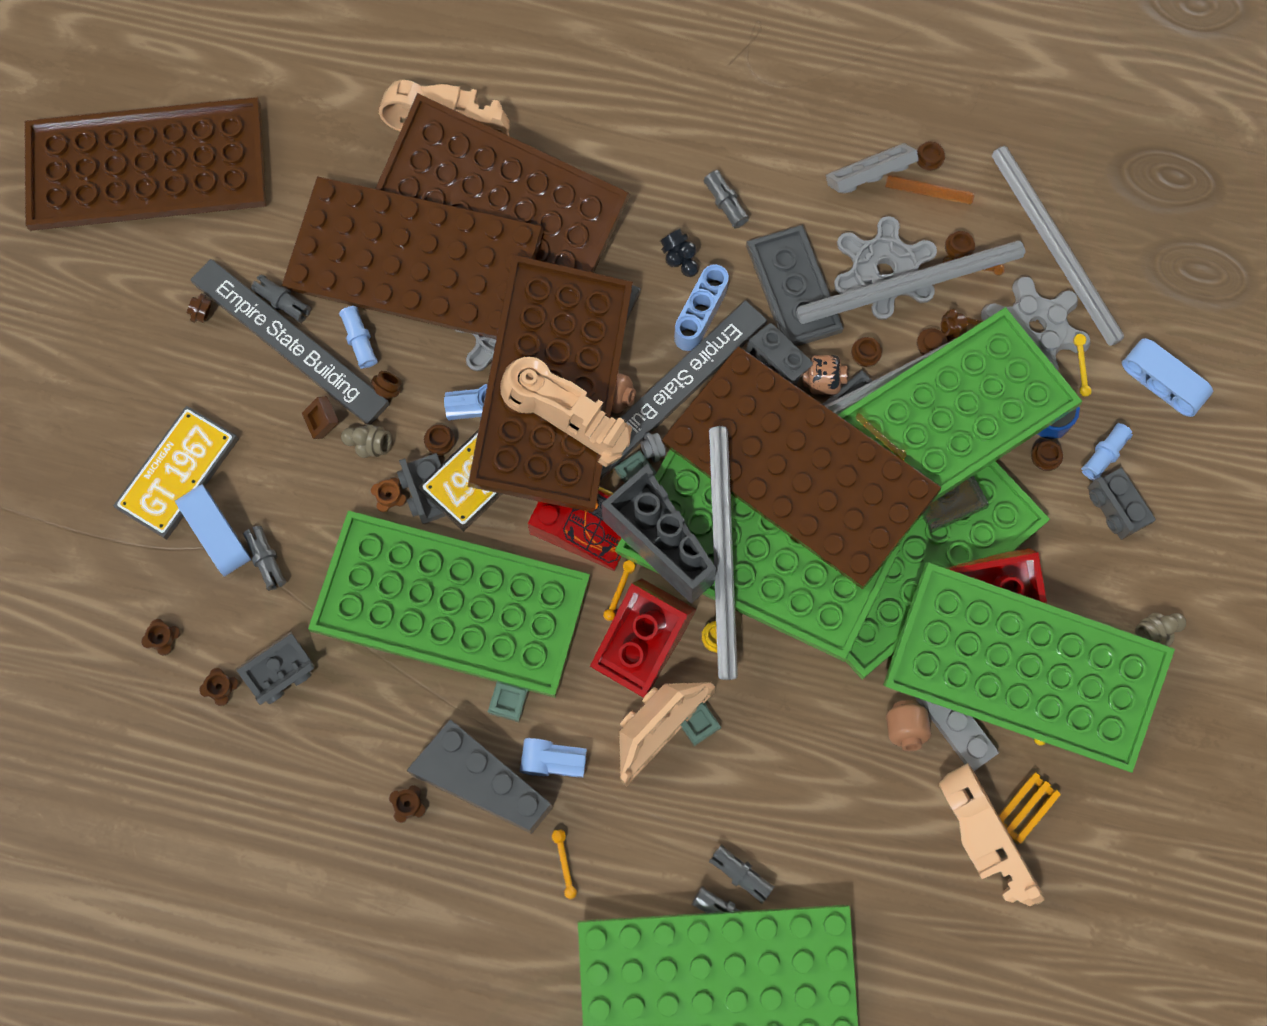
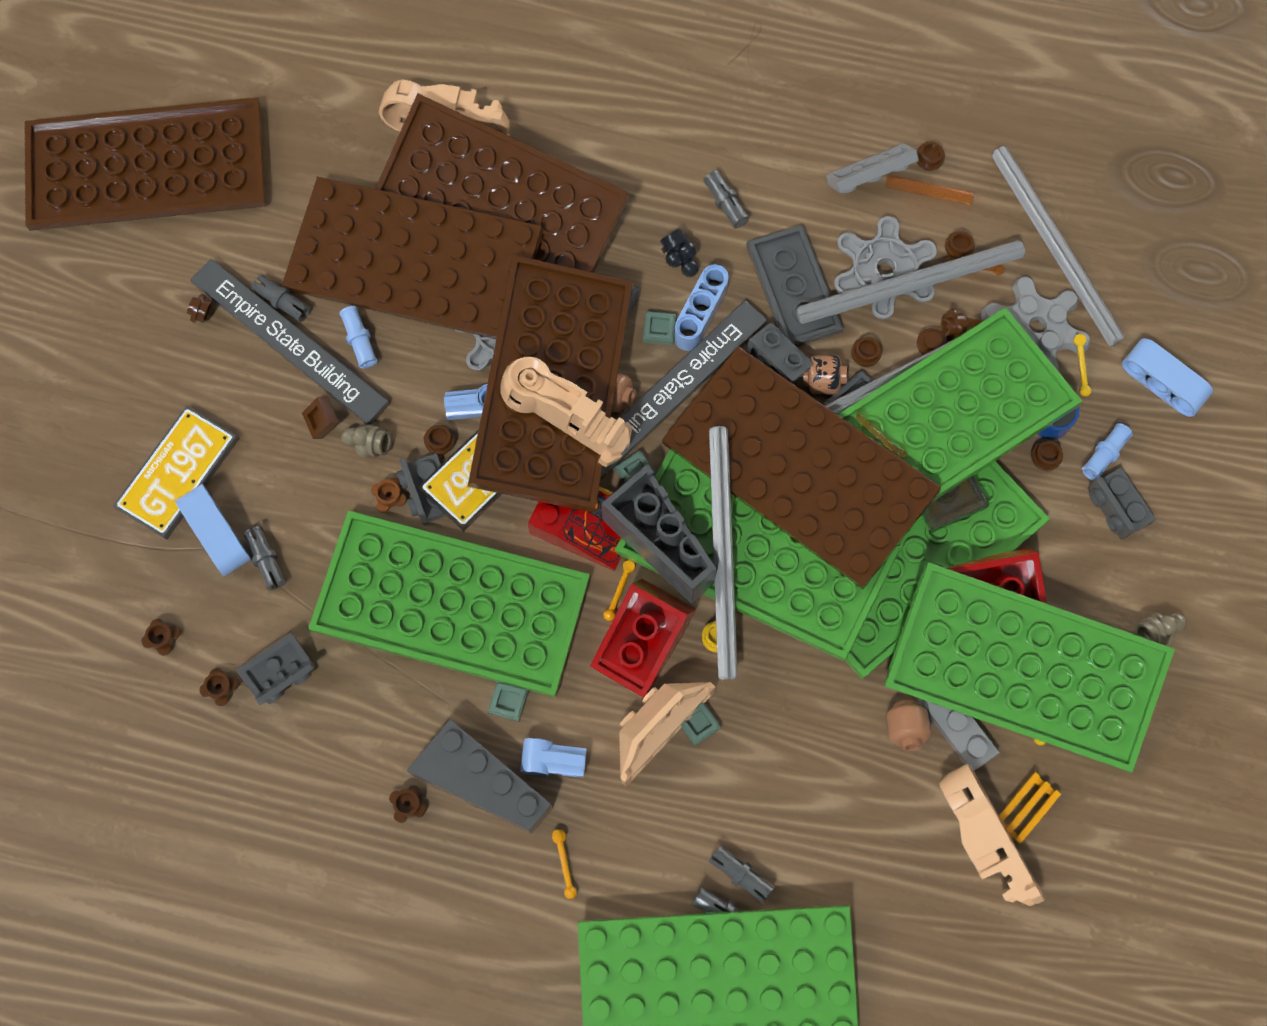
(386, 384): reddish brown plate -> none
(653, 447): light grey plate -> none
(659, 328): none -> sand green tile

